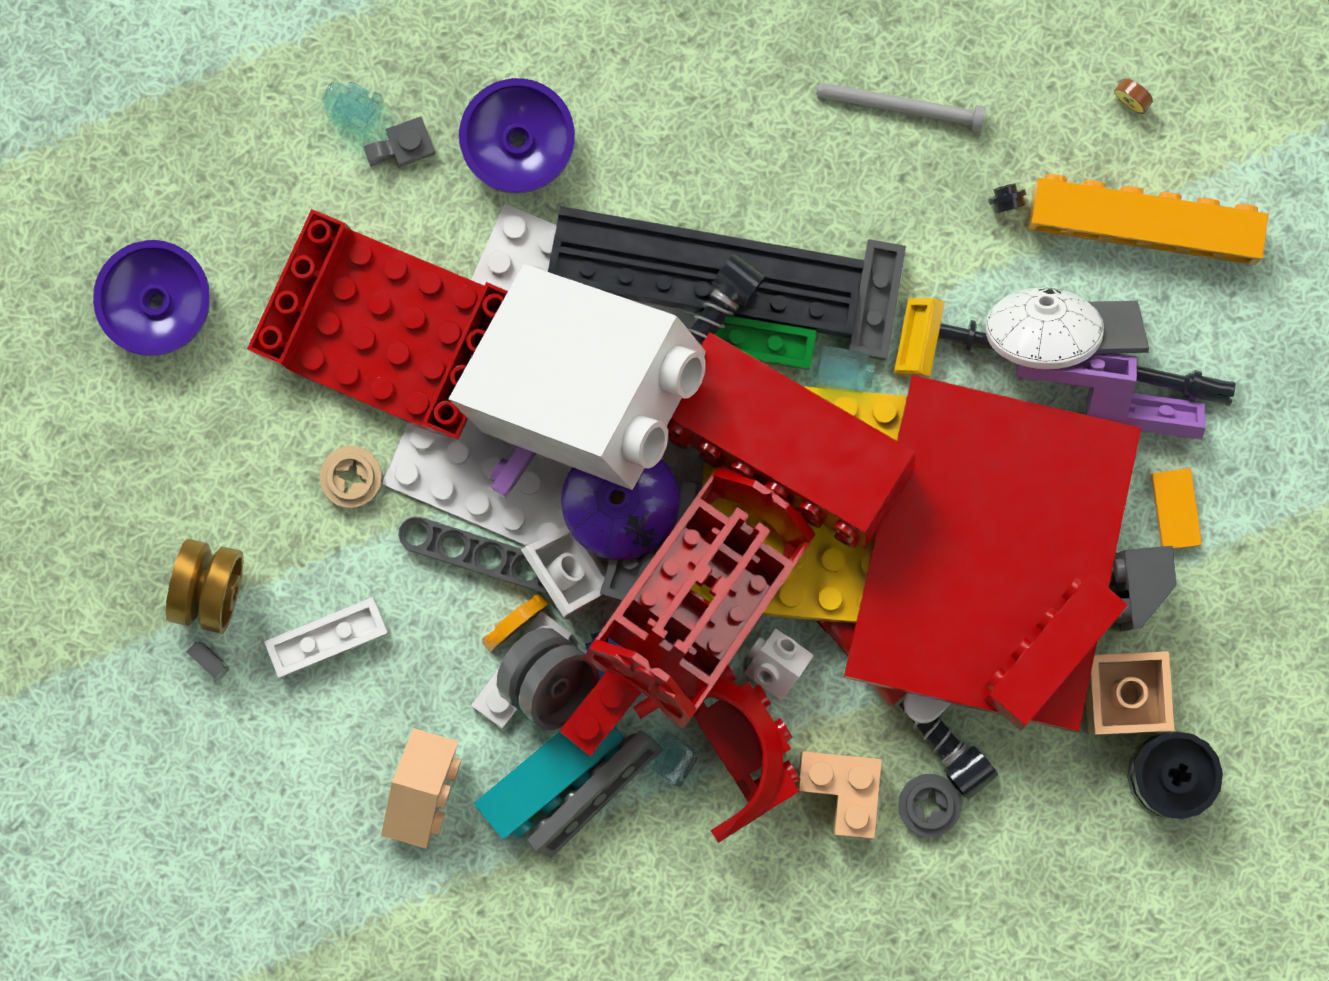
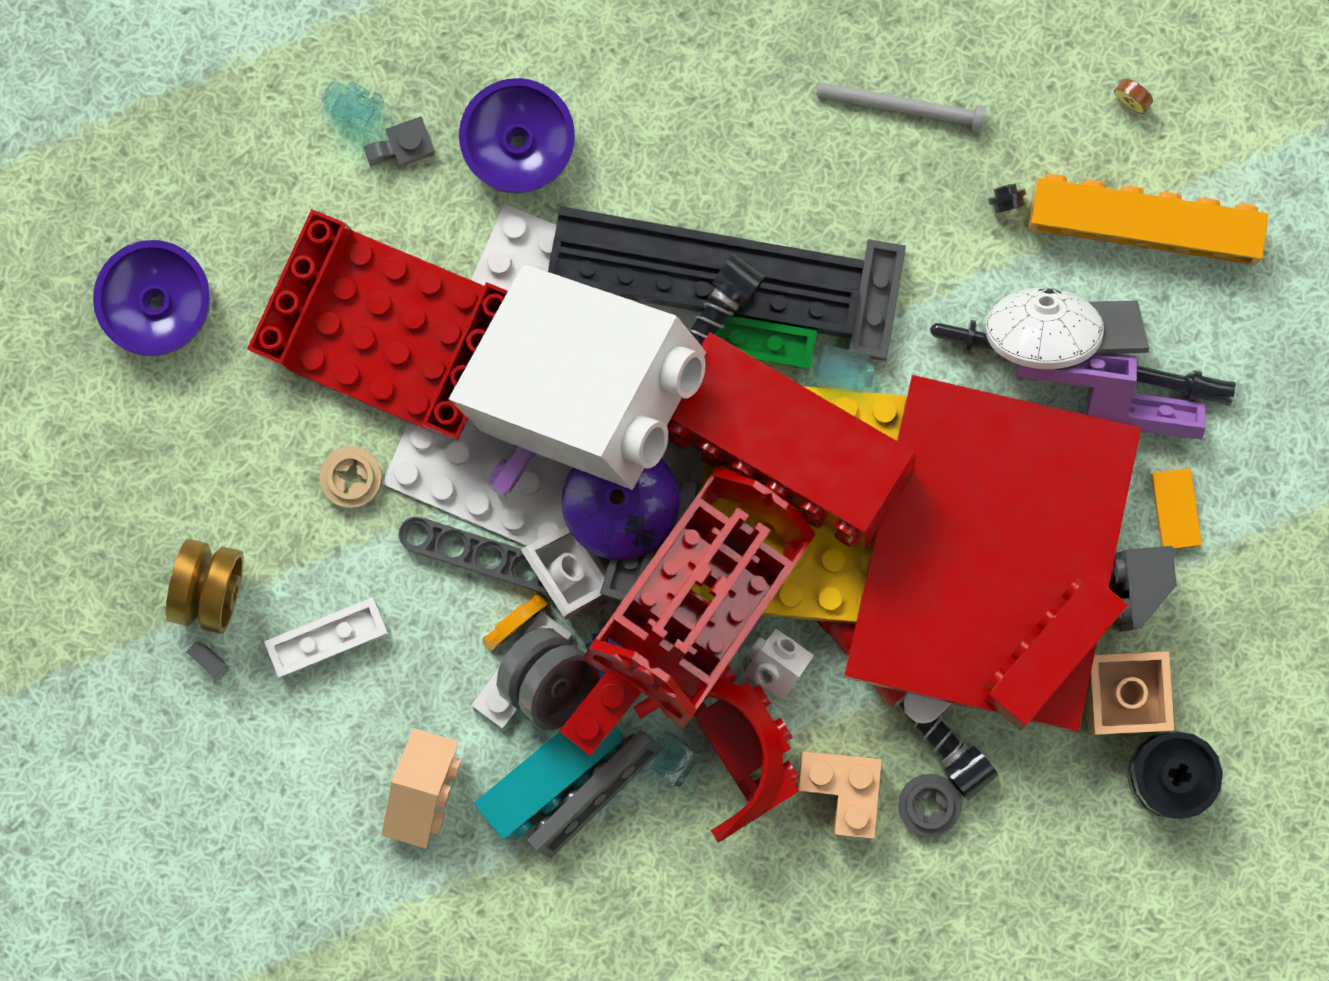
(919, 337): yellow tile -> none

